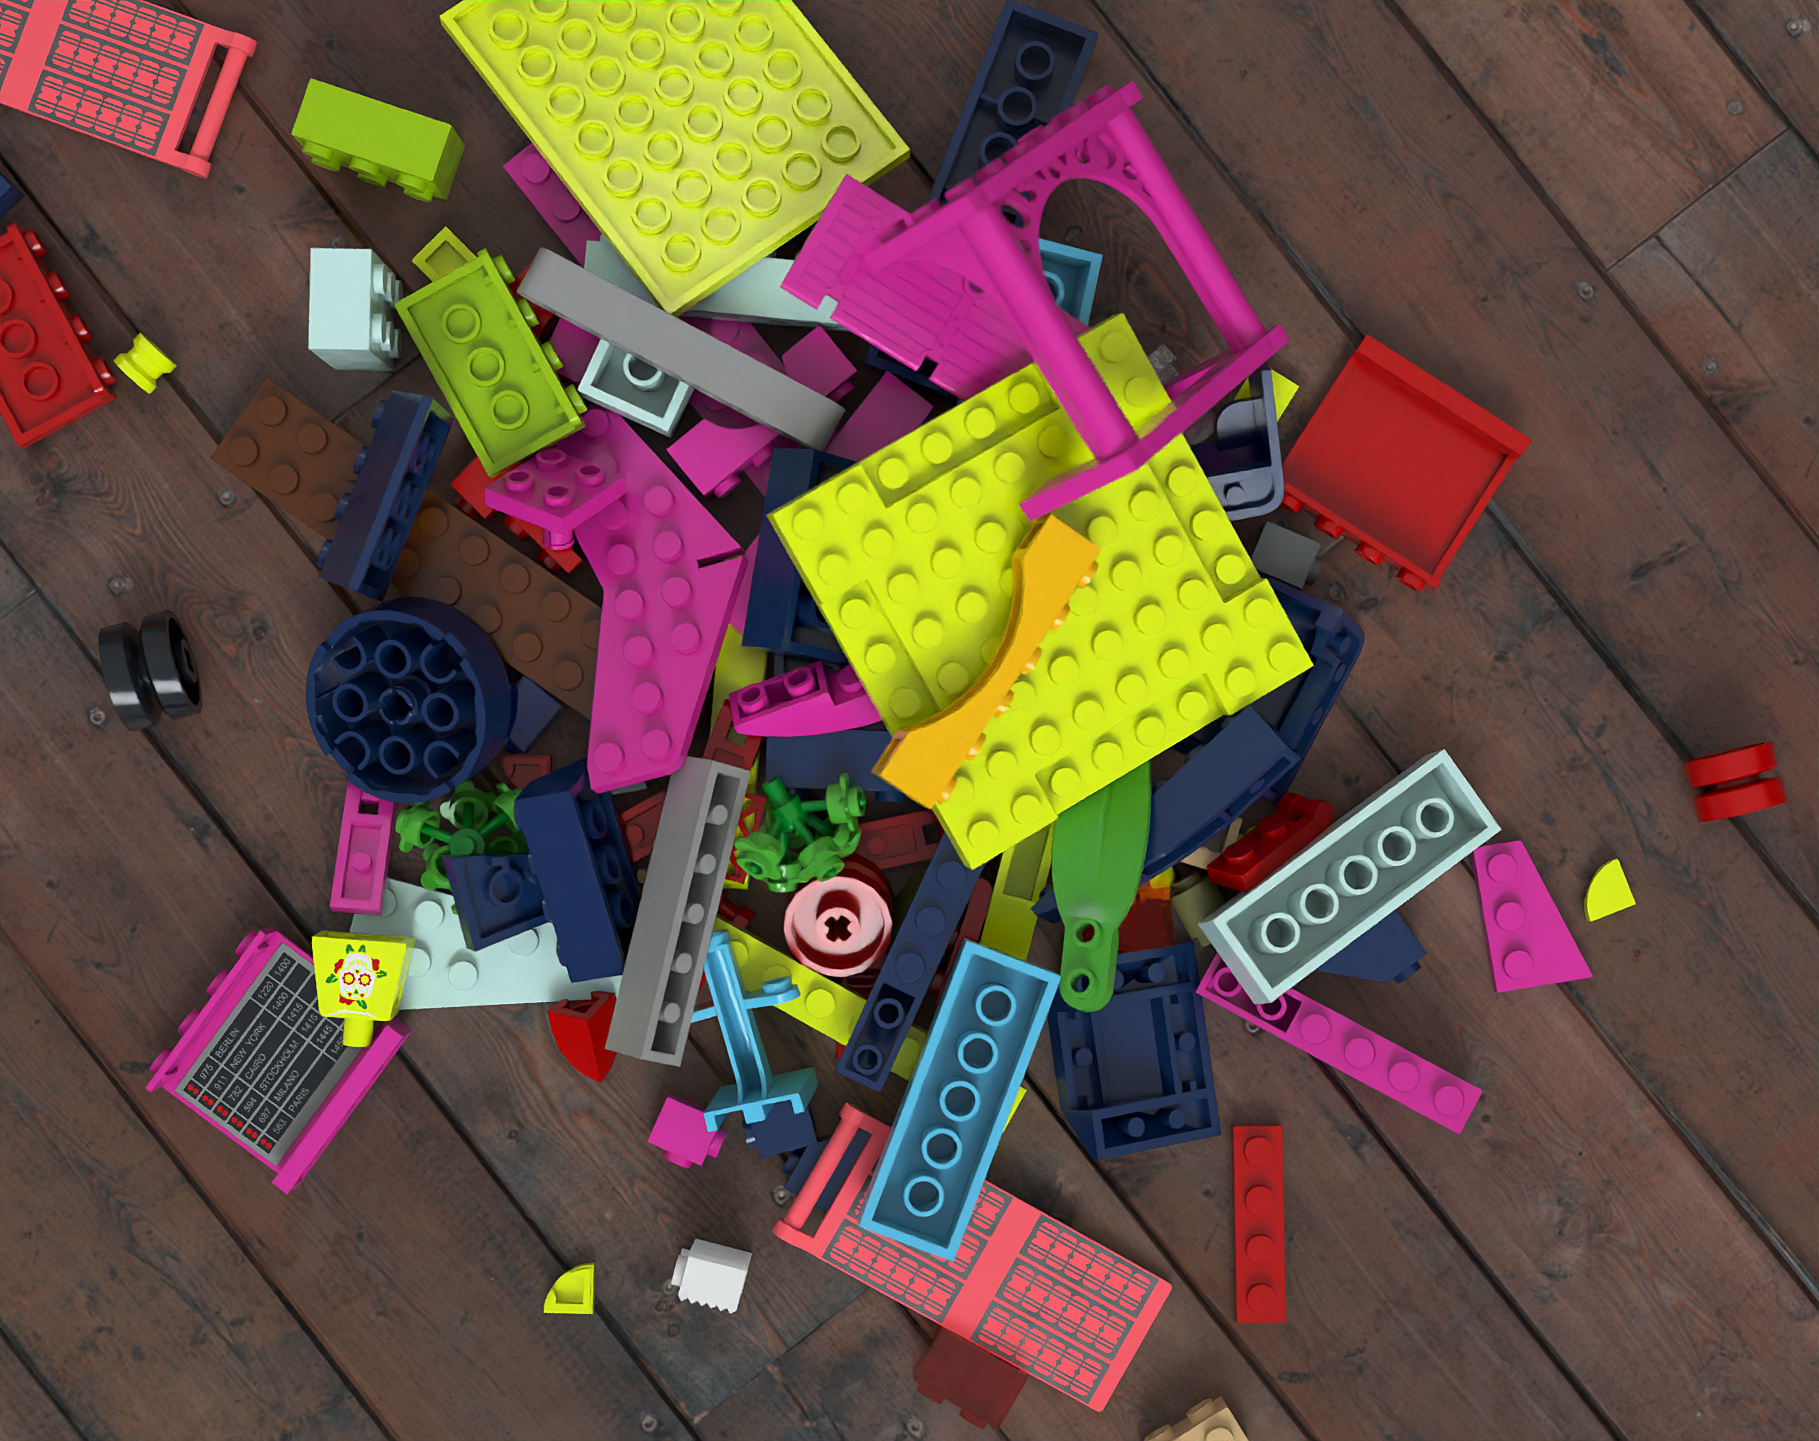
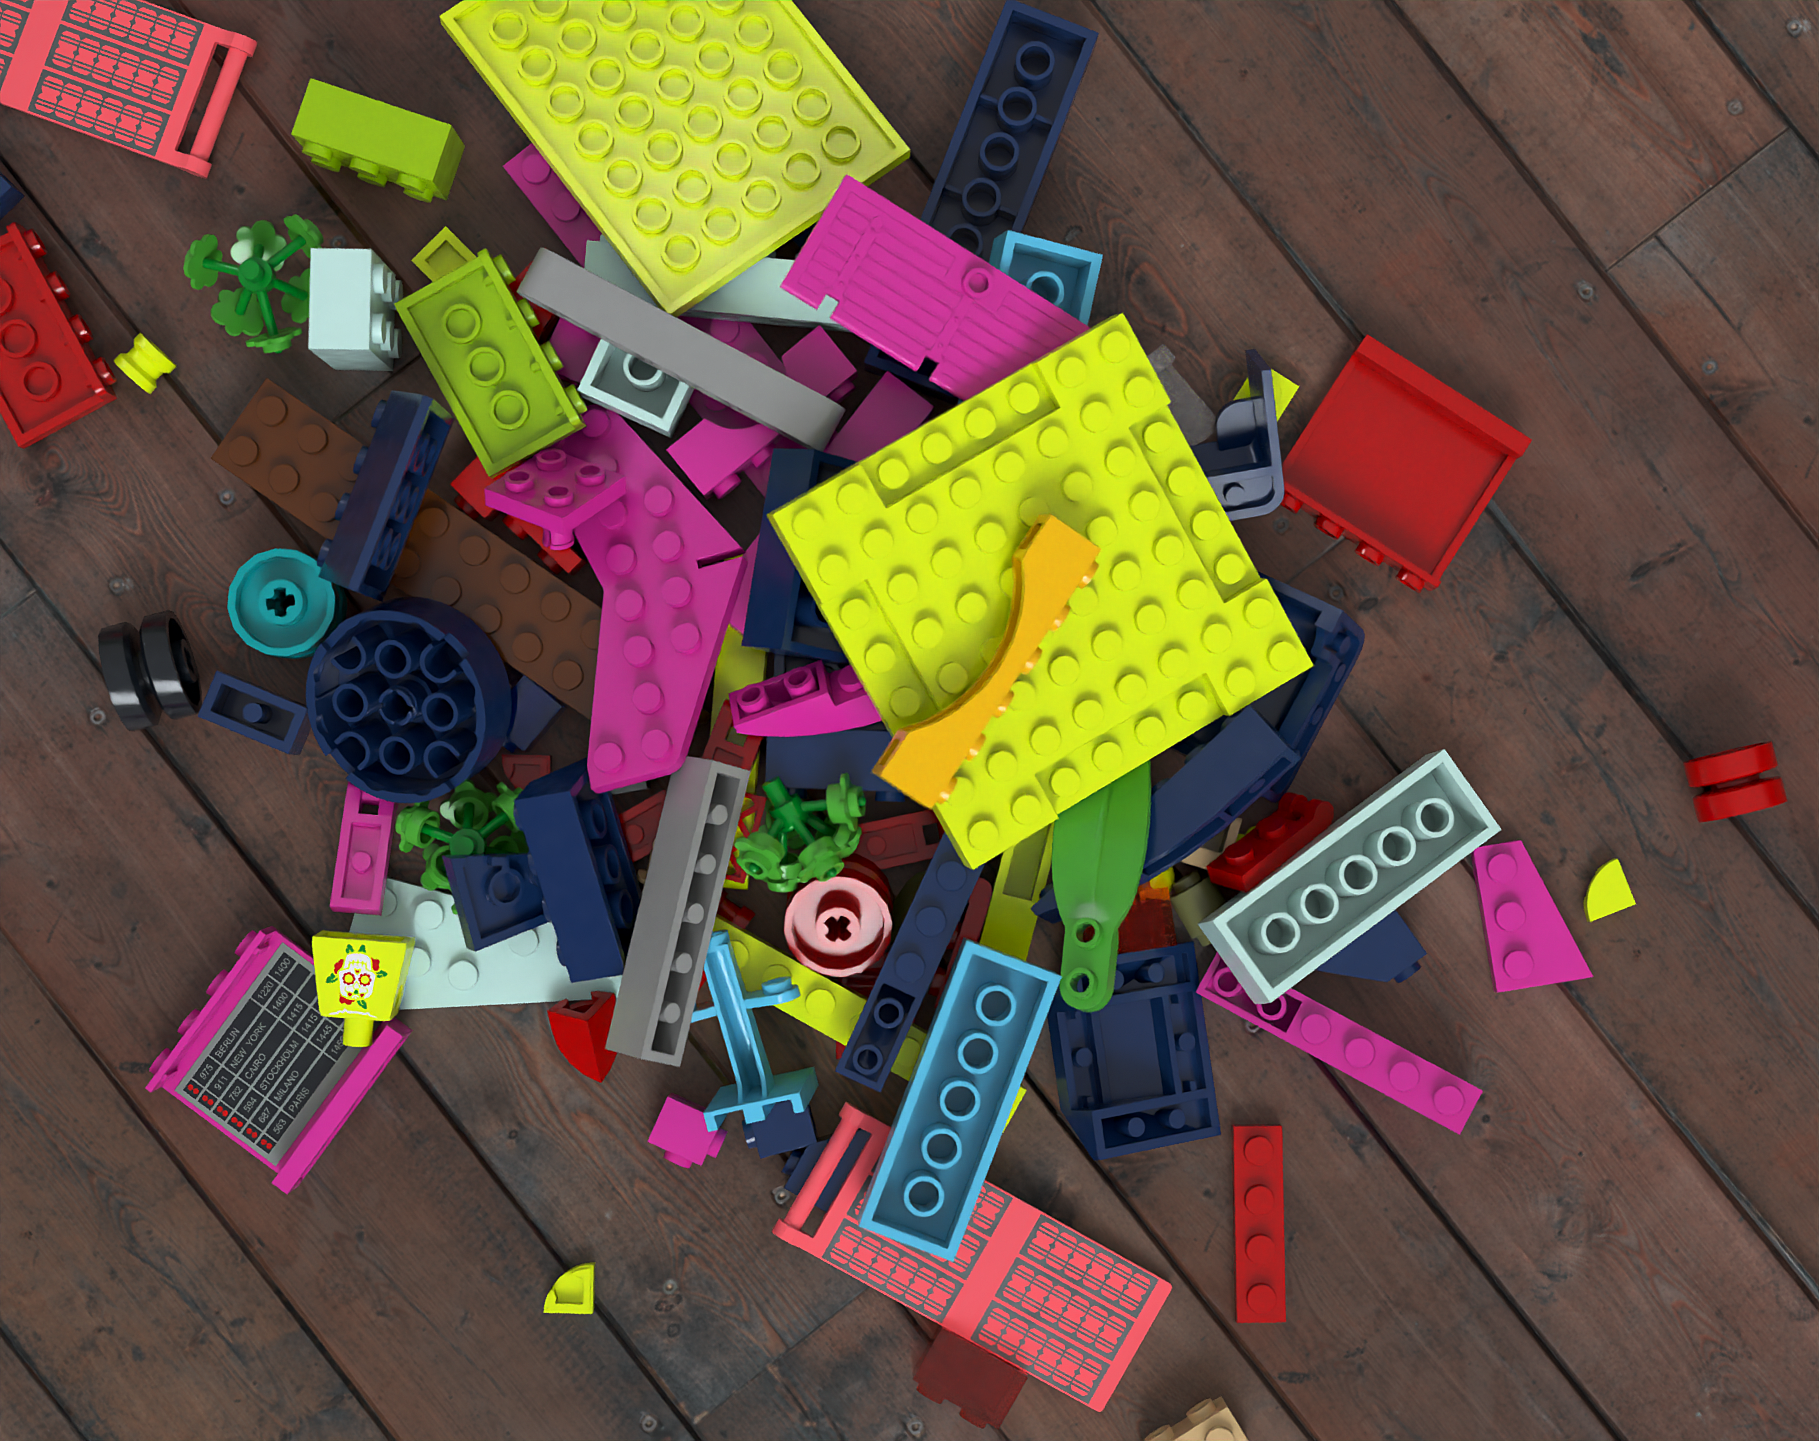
(256, 713): none -> dark blue brick
(258, 600): none -> teal wheel
(260, 256): none -> bright green plant
(711, 1274): white brick -> none
(985, 248): dark pink arch -> none
(1285, 555): dark grey brick -> none

